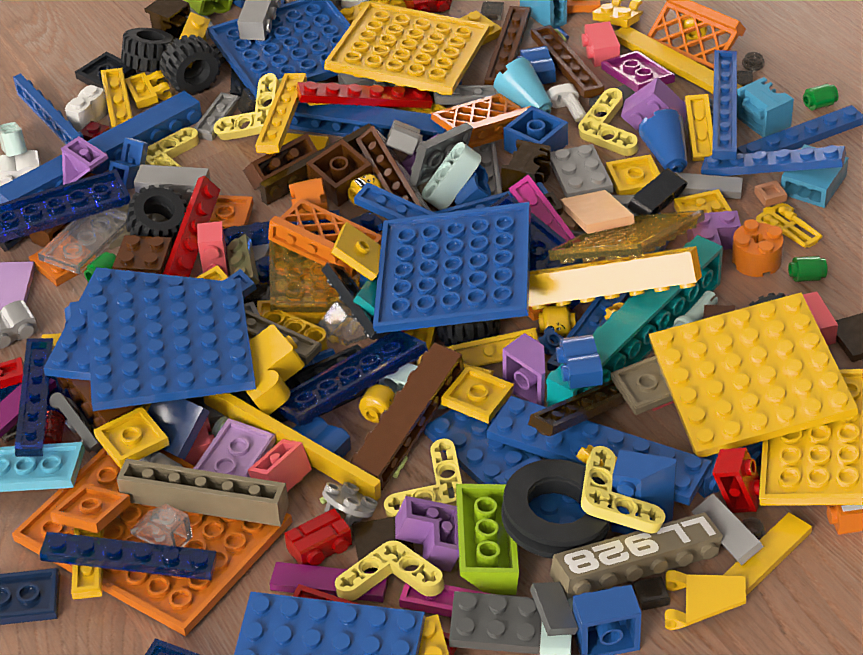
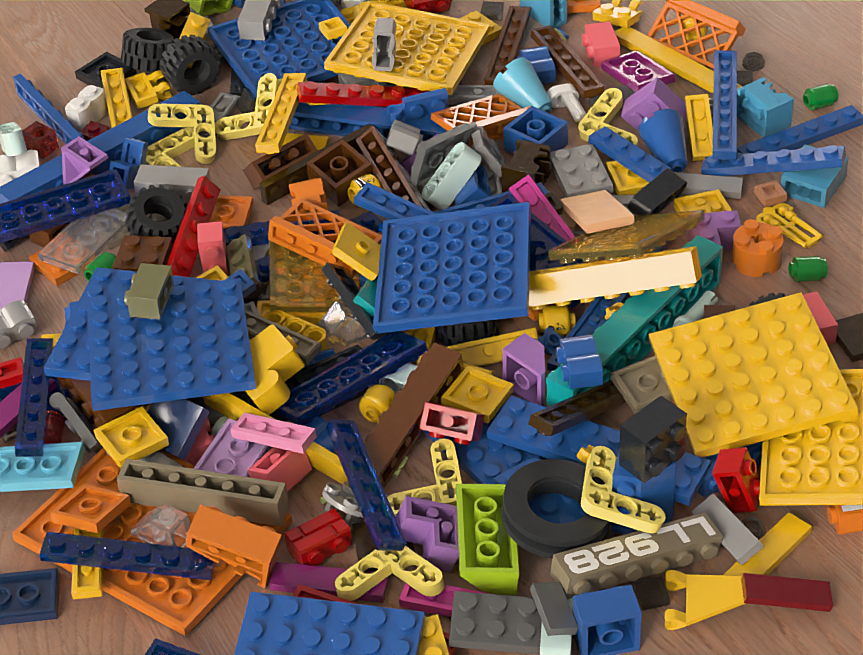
(40, 138): none -> clear red brick
(149, 291): none -> olive brick
(193, 120): none -> light yellow beam
(234, 541): none -> orange wedge
(273, 433): none -> bright pink plate
(332, 28): none -> yellow plate
(366, 485): none -> clear blue plate
(384, 44): none -> light grey brick
(419, 105): none -> blue plate
(453, 422): none -> brick
(487, 149): none -> light grey plate
(627, 154): none -> blue plate
(652, 439): none -> black brick
(787, 592): none -> dark red tile

